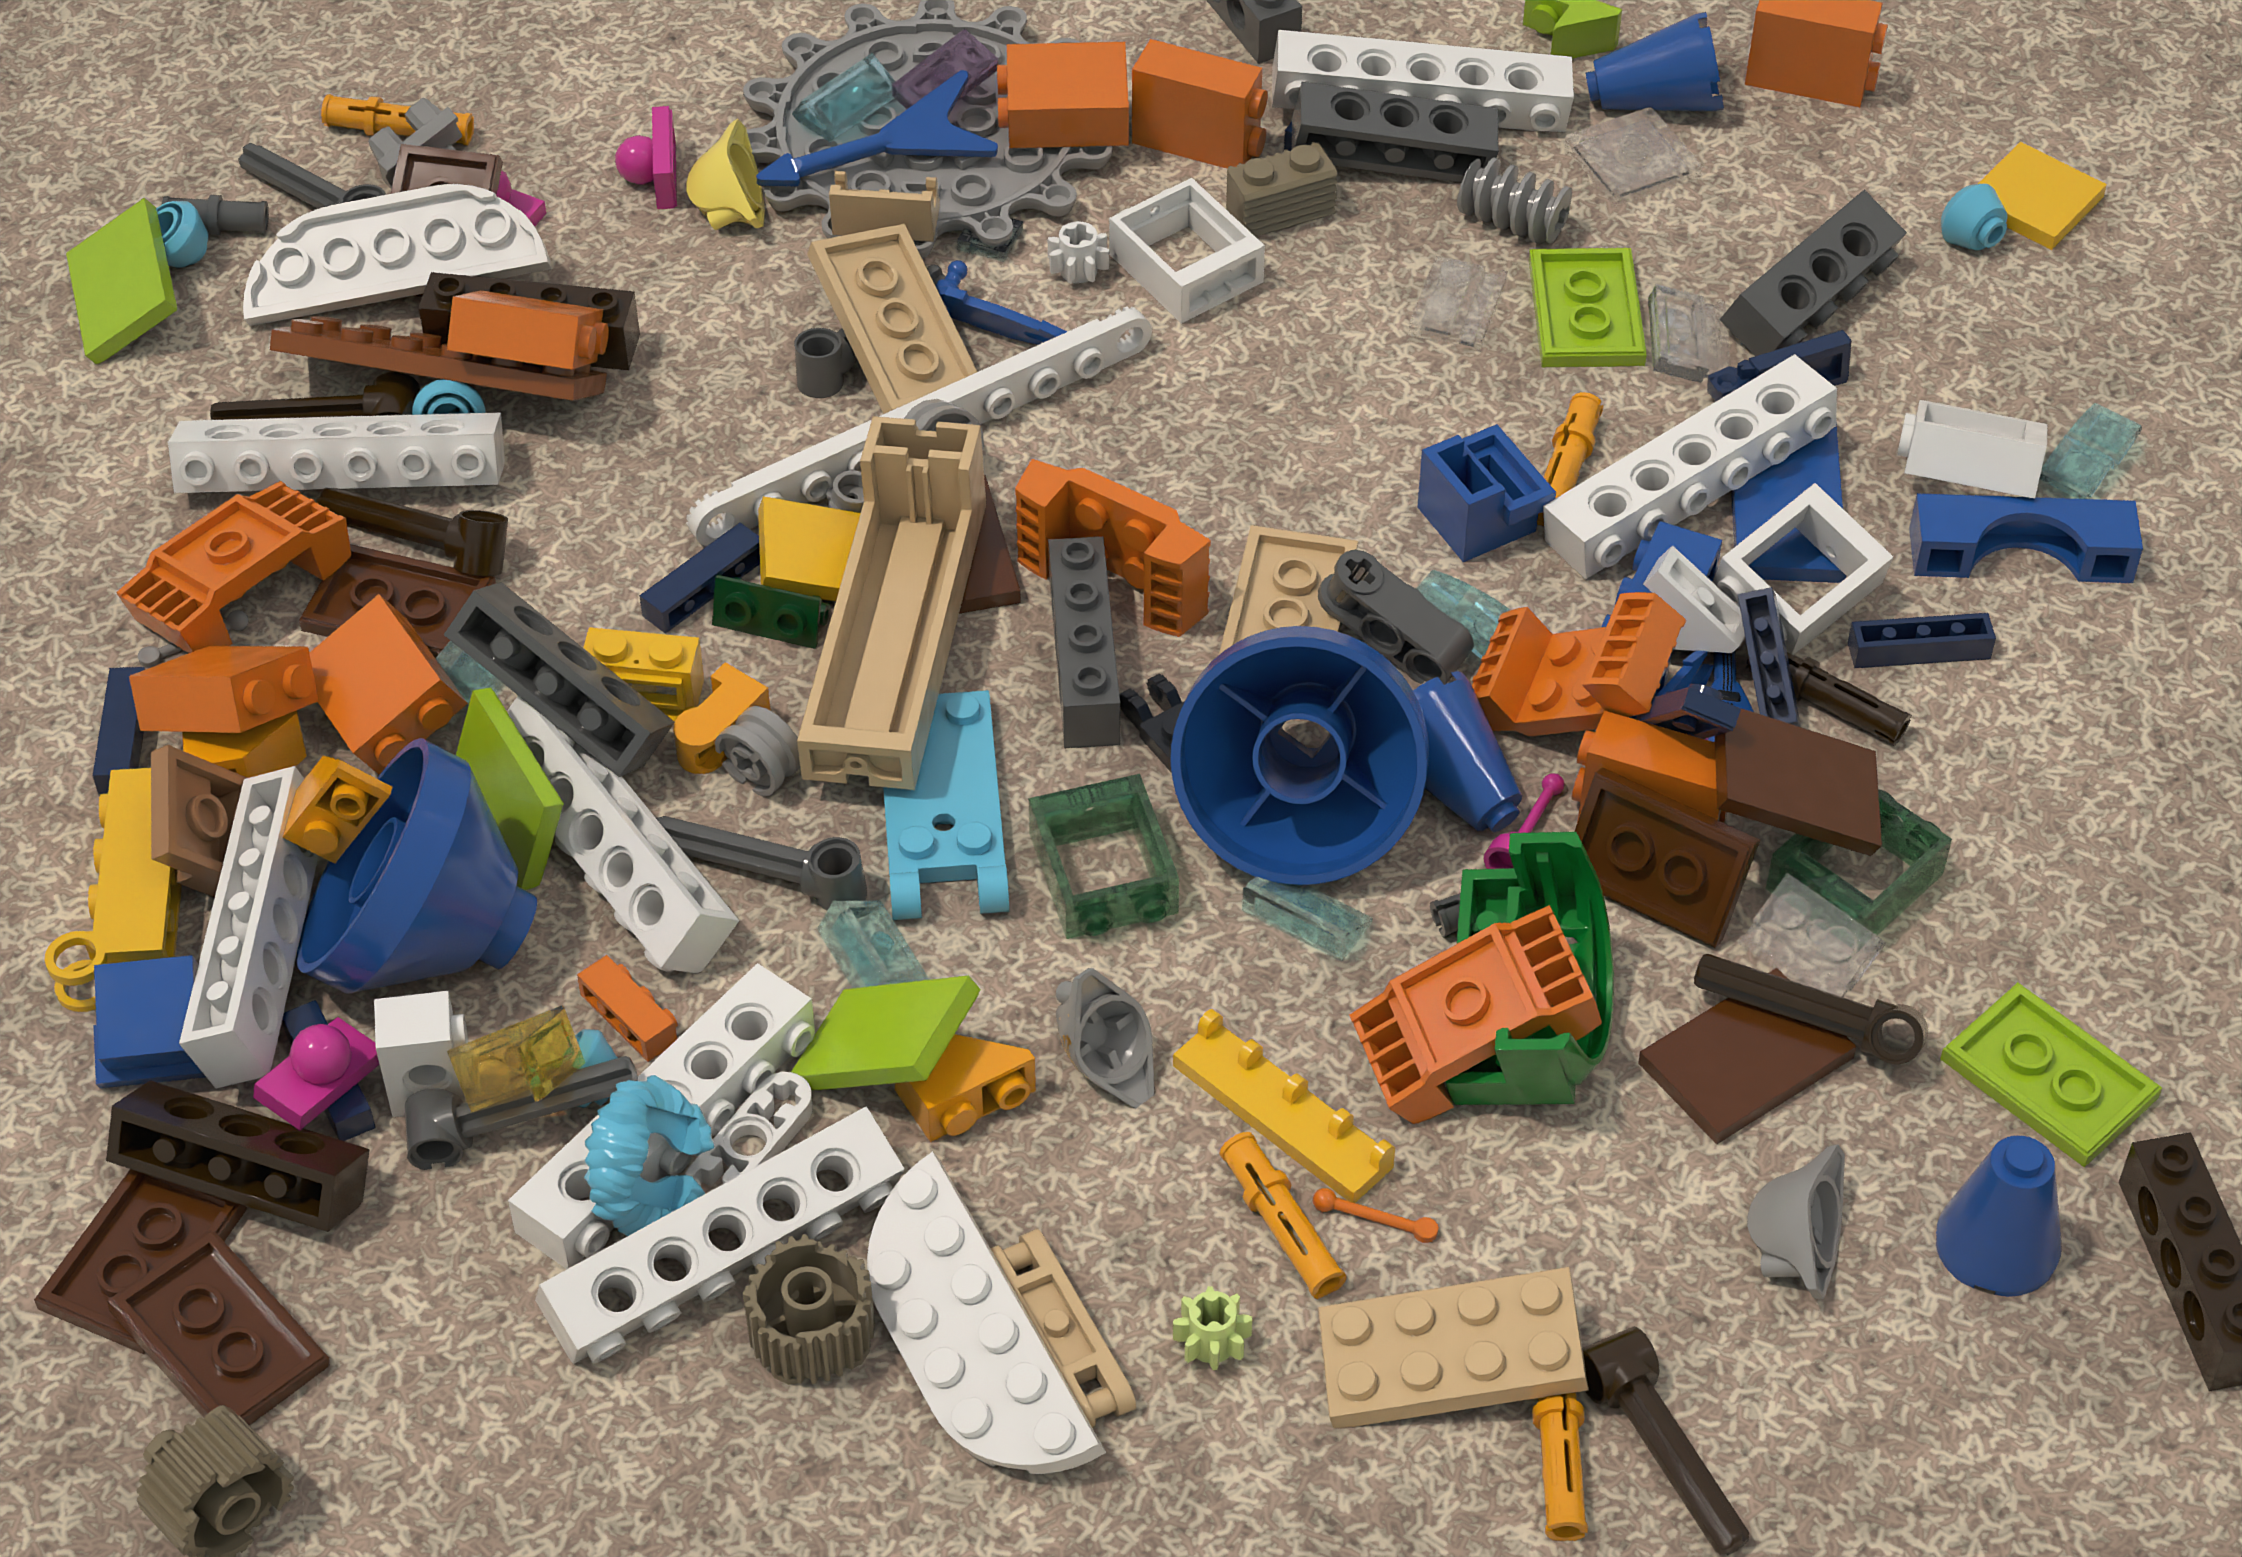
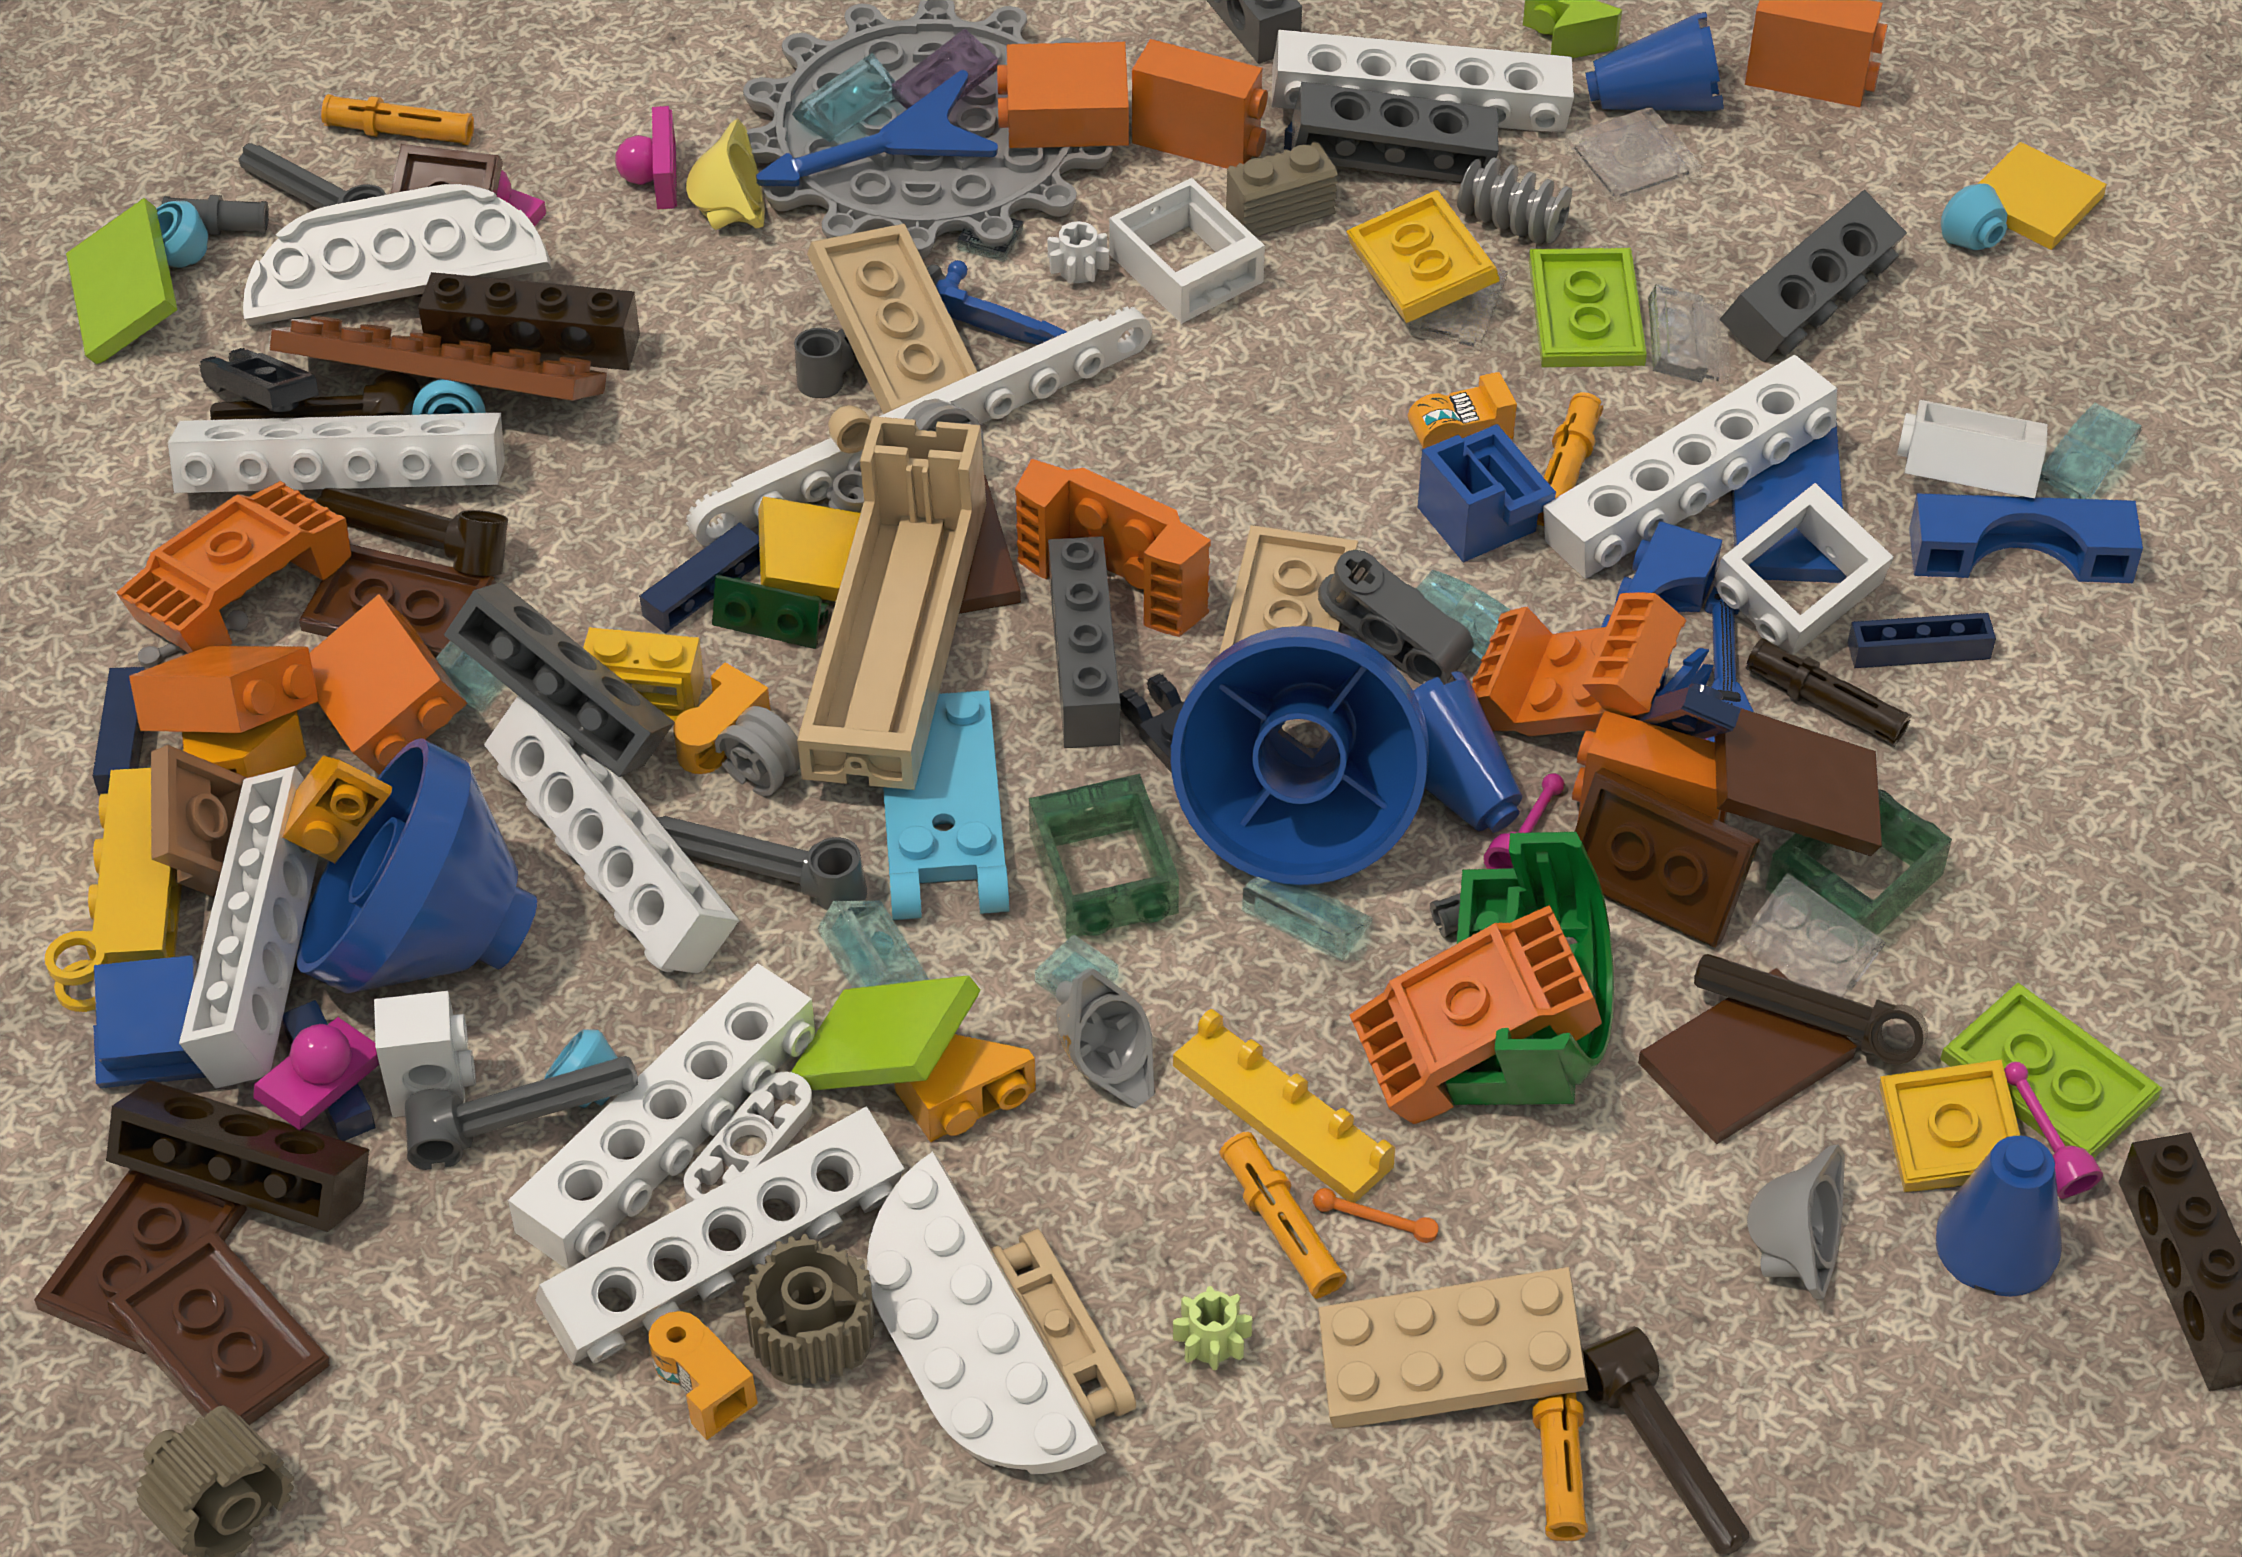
(259, 379): none -> black hinge
(432, 128): light grey hips -> none
(512, 784): lime tile -> none
(518, 1058): clear yellow slope -> none
(526, 329): orange brick -> none
(621, 1147): medium azure piece -> none
(628, 1007): orange piece -> none
(710, 1374): none -> light orange leg
(849, 428): none -> tan hinge
(869, 210): tan hinge -> none
(1070, 961): none -> clear light blue tile
(1422, 256): none -> yellow tile
(1464, 411): none -> light orange leg
(1710, 615): white slope -> none
(1768, 655): dark blue piece -> none
(1825, 354): dark blue hinge -> none
(1946, 1121): none -> yellow tile
(2073, 1165): none -> dark pink hinge

